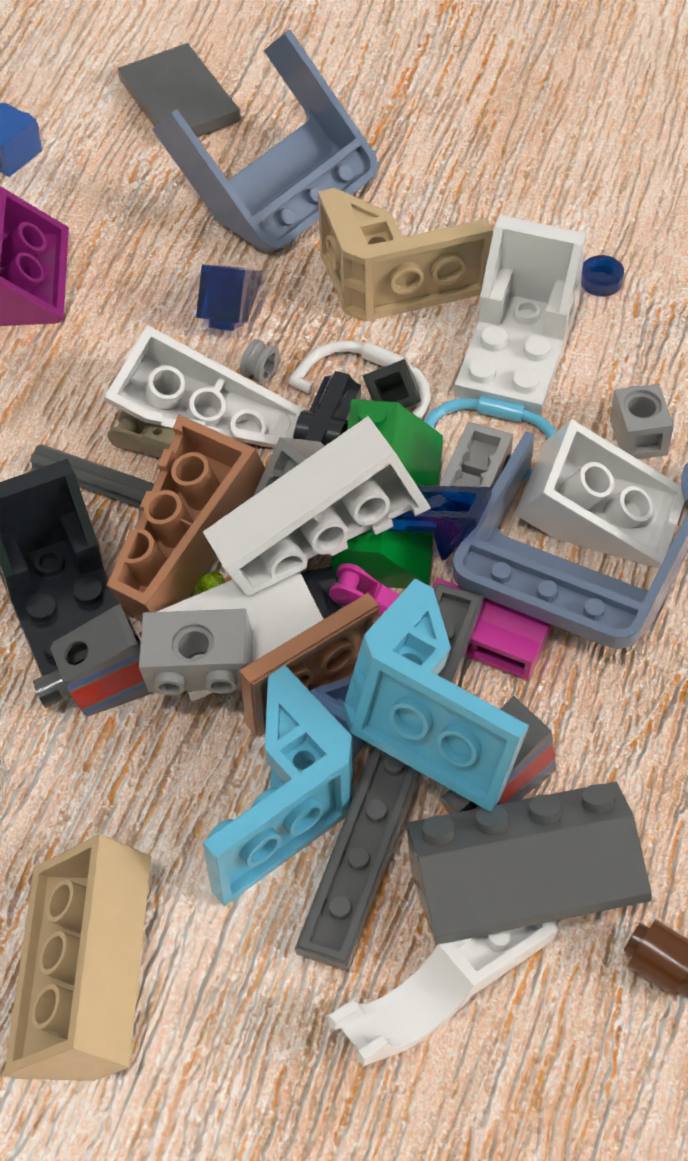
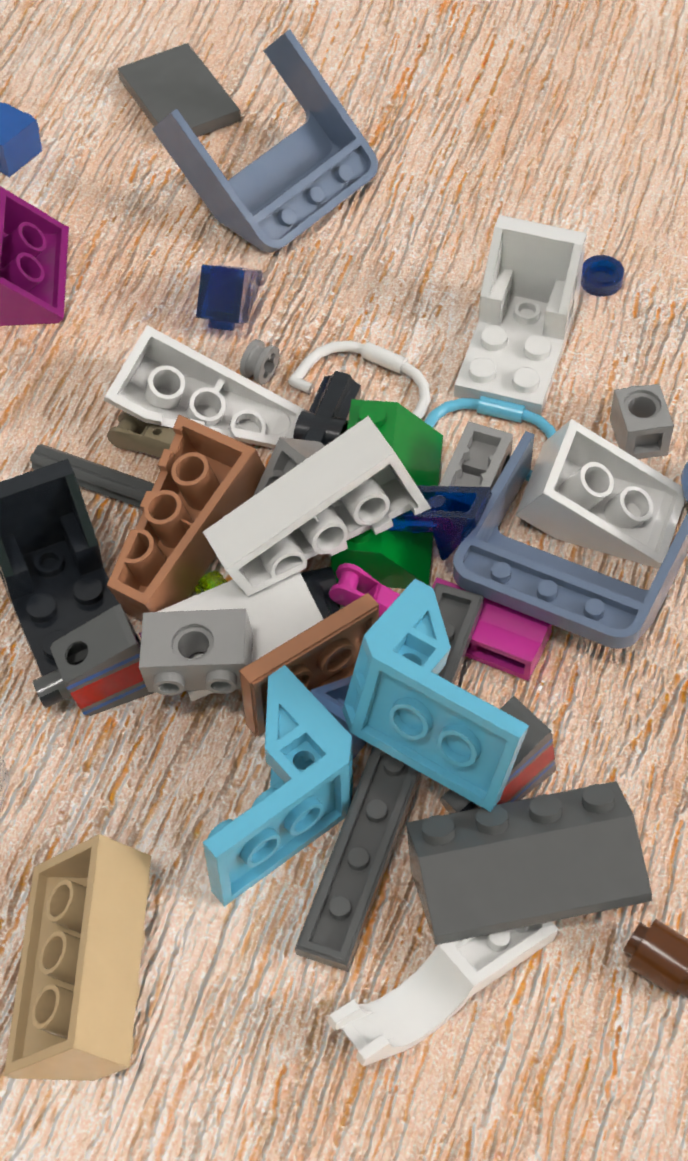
(393, 384): pearl dark grey slope -> none
(397, 270): tan bracket -> none

